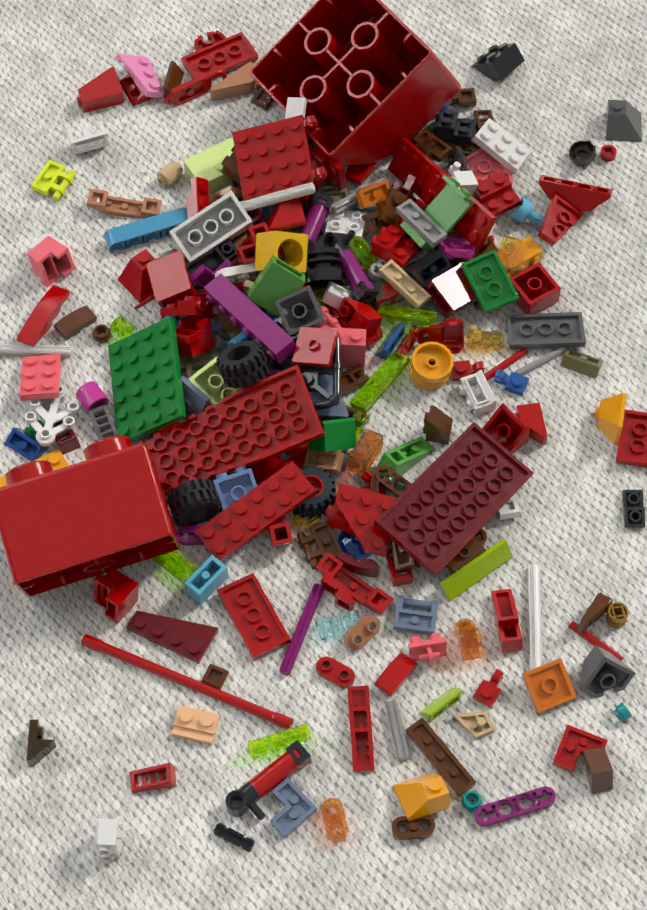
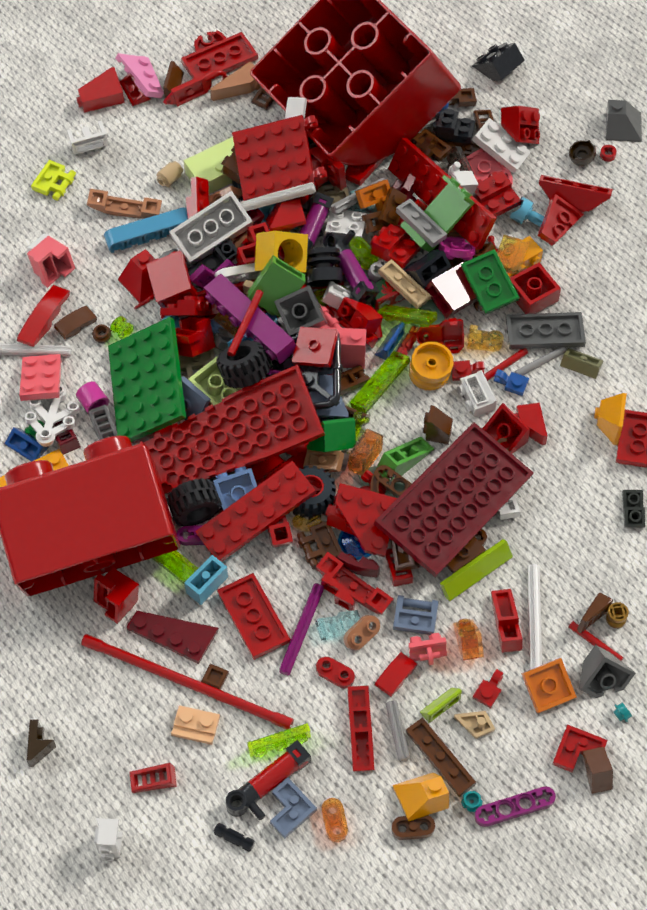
(245, 323): none -> red bar
(521, 123): none -> red slope

